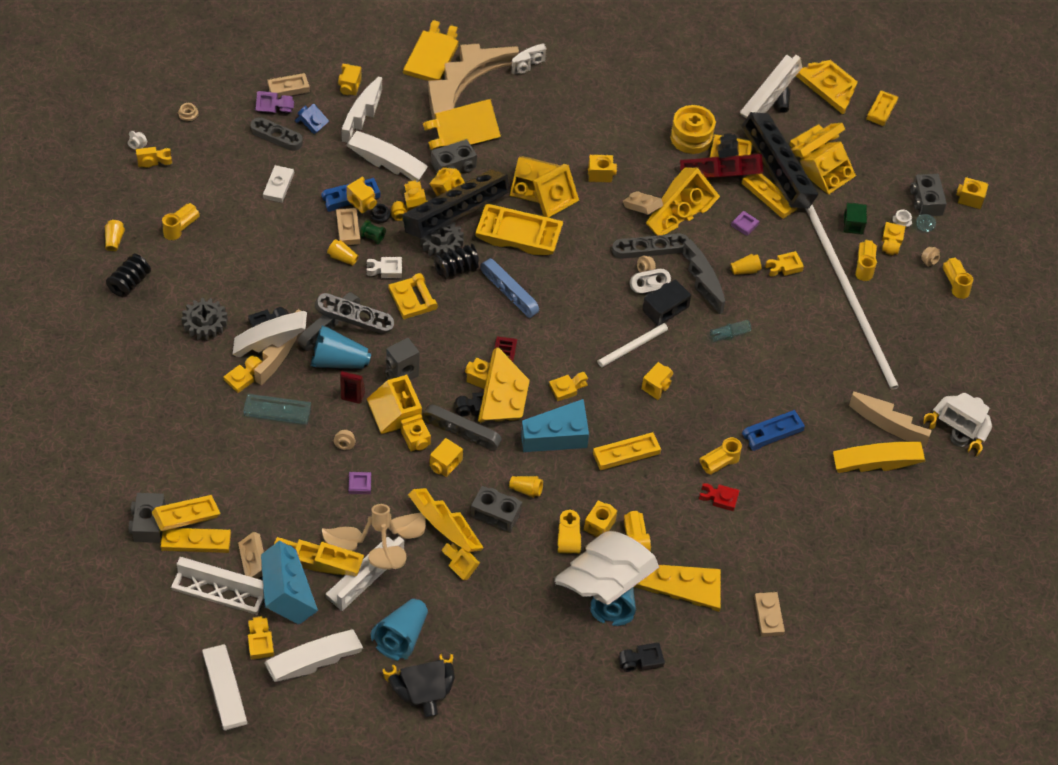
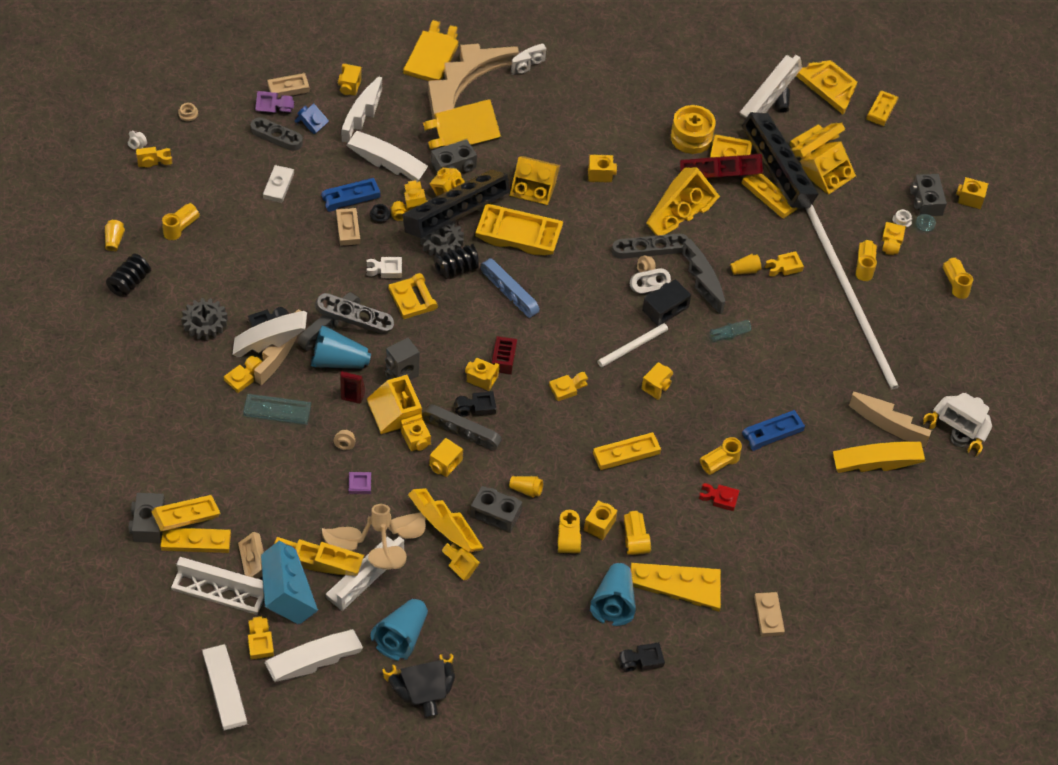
(340, 251): yellow cone -> none
(361, 195): yellow brick -> none
(373, 232): dark green bush -> none
(504, 390): yellow wing -> none
(556, 190): yellow plate -> none
(556, 429): dark azure wedge -> none
(608, 567): white slope -> none
(642, 202): tan plate -> none
(729, 146): black plate -> none
(745, 223): medium lavender tile -> none
(855, 218): dark green brick -> none
(930, 256): tan plate -> none

